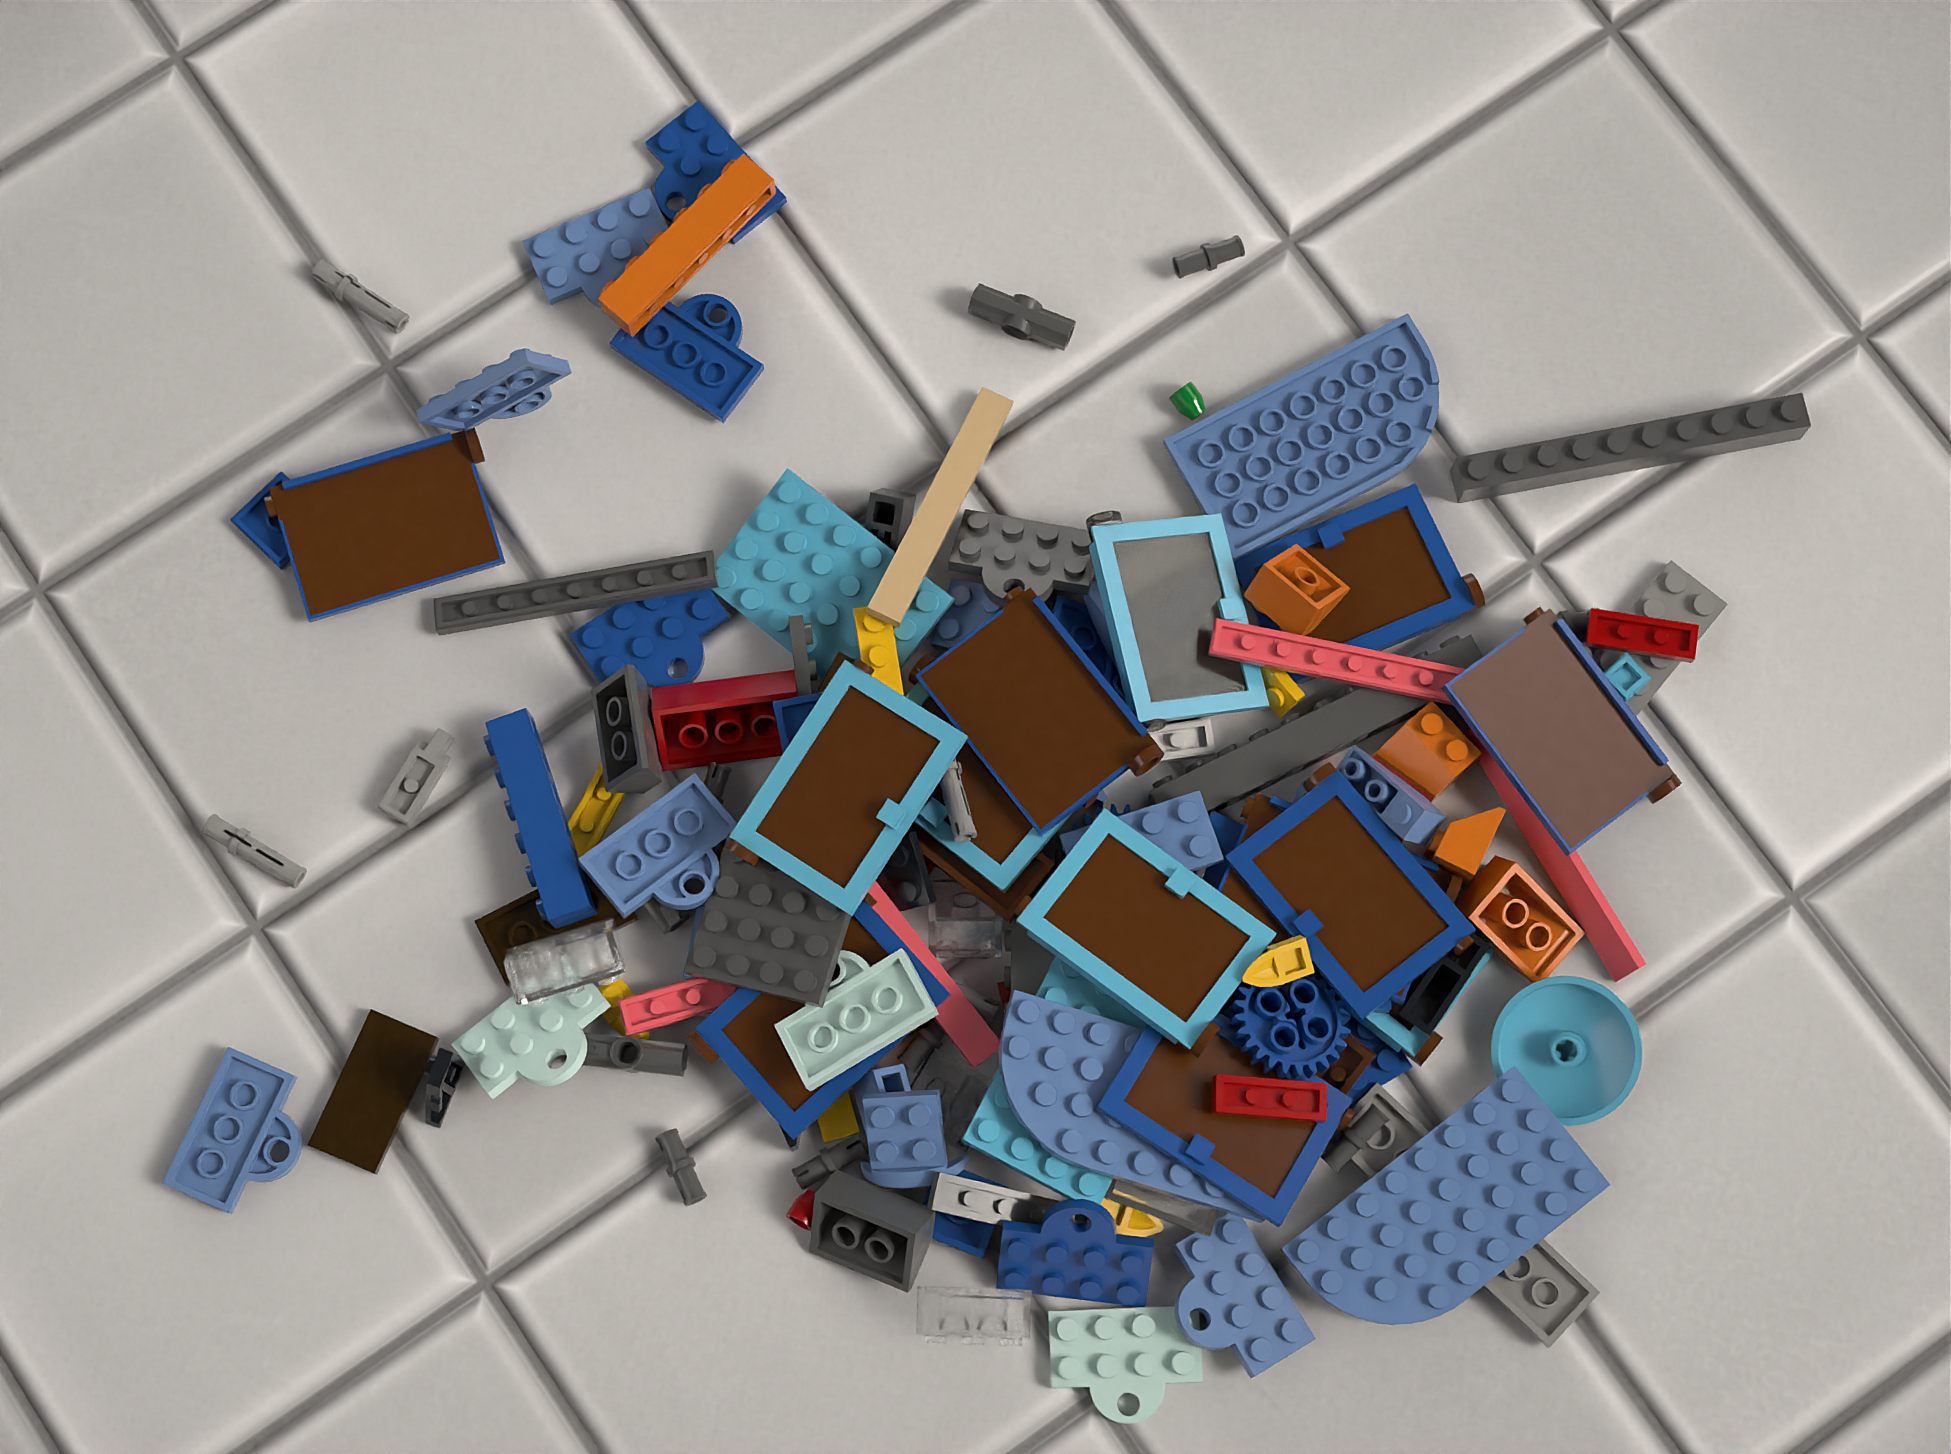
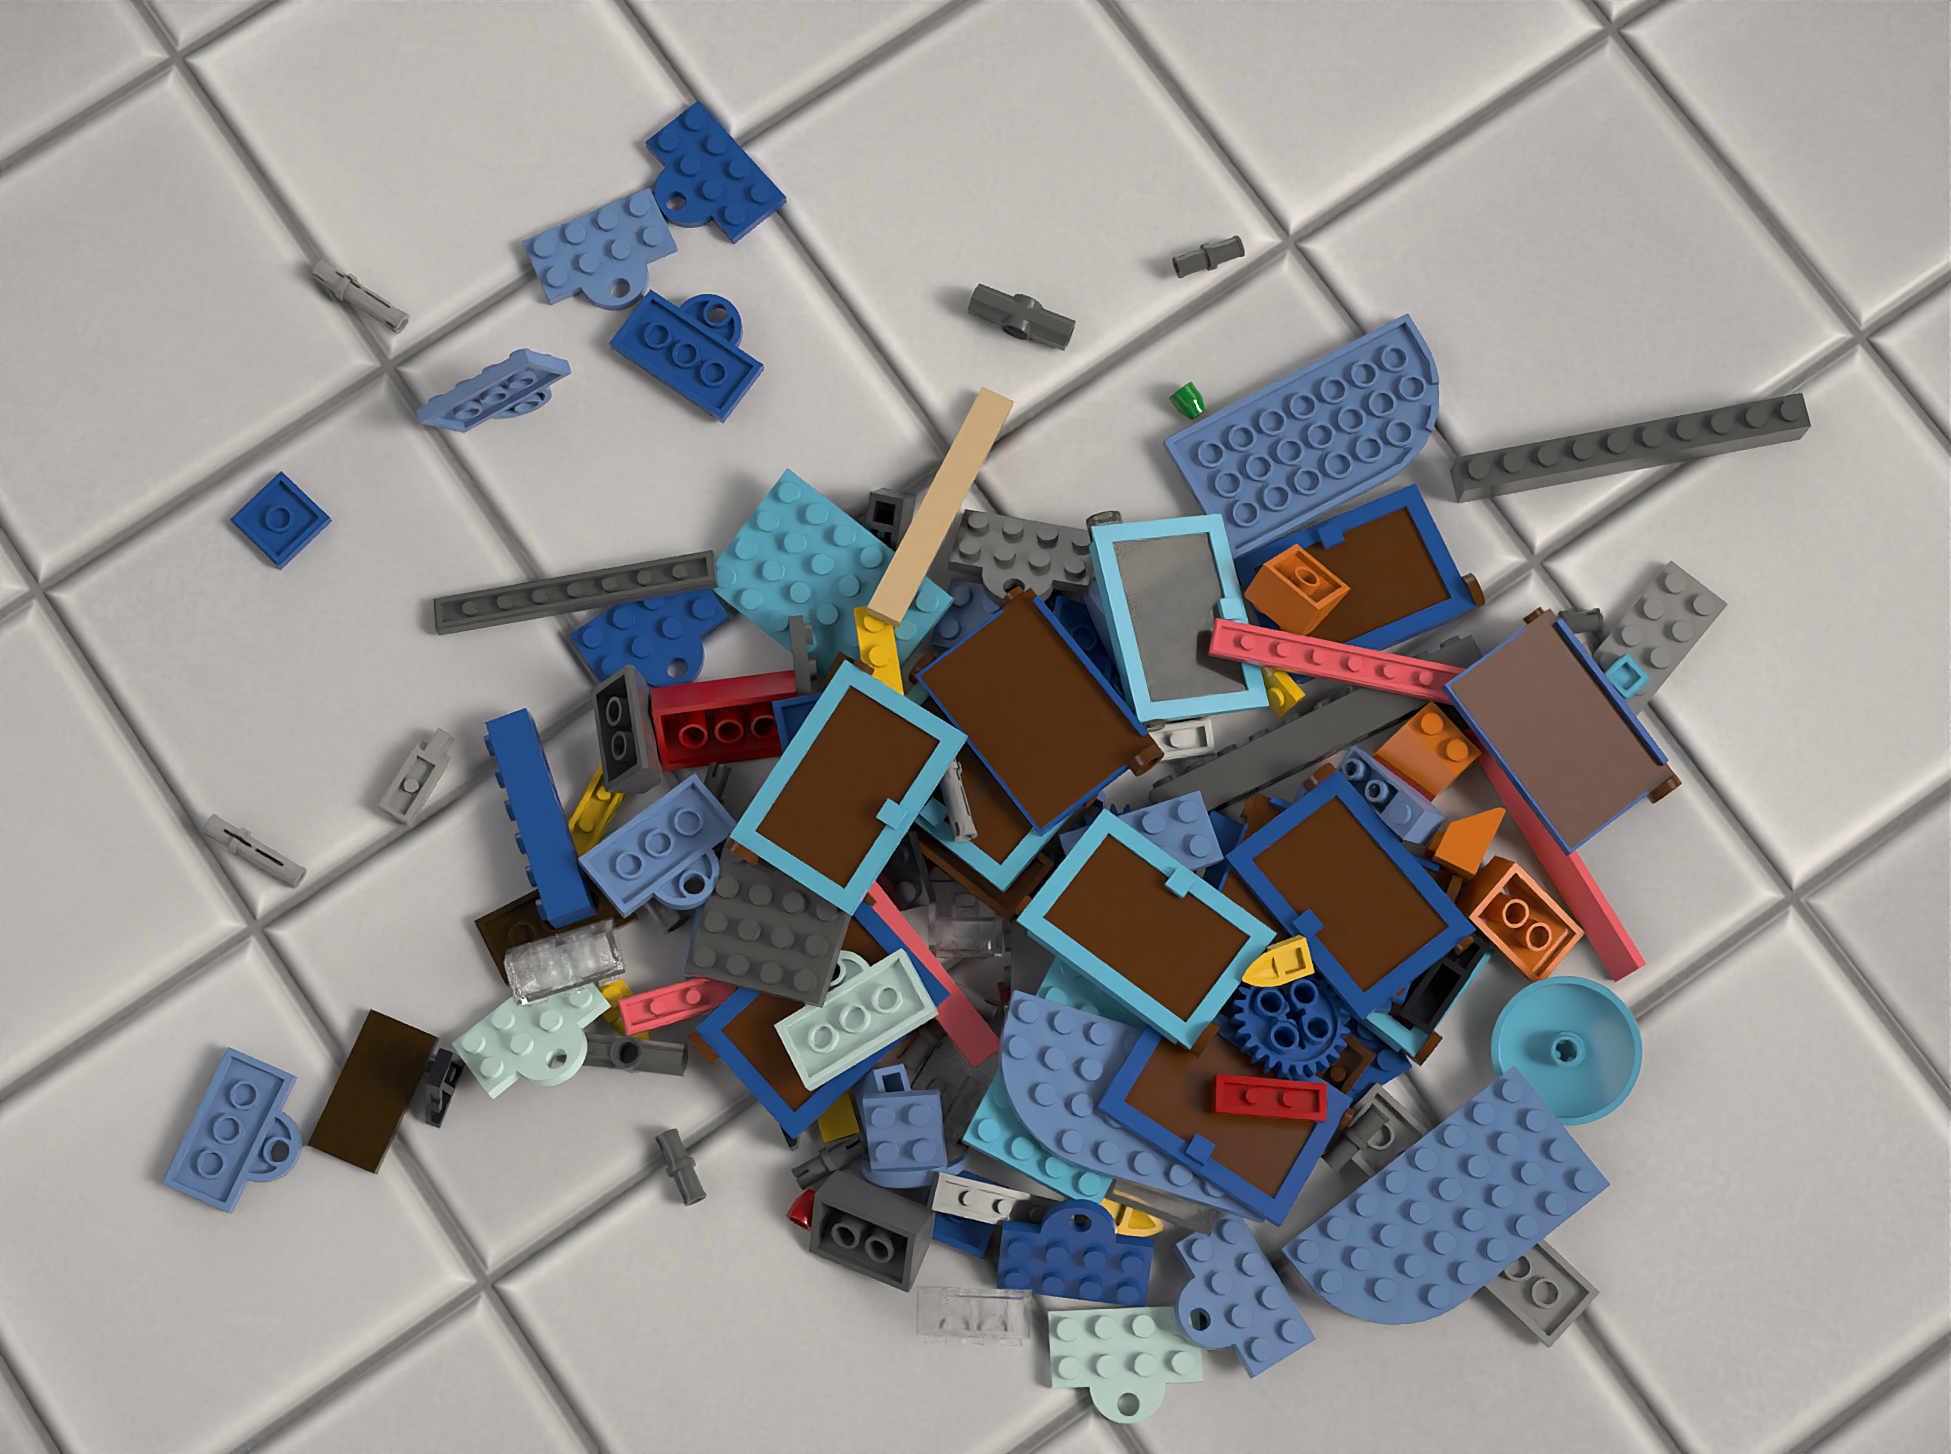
(387, 524): reddish brown door -> none
(686, 244): orange brick -> none
(1641, 635): red plate -> none

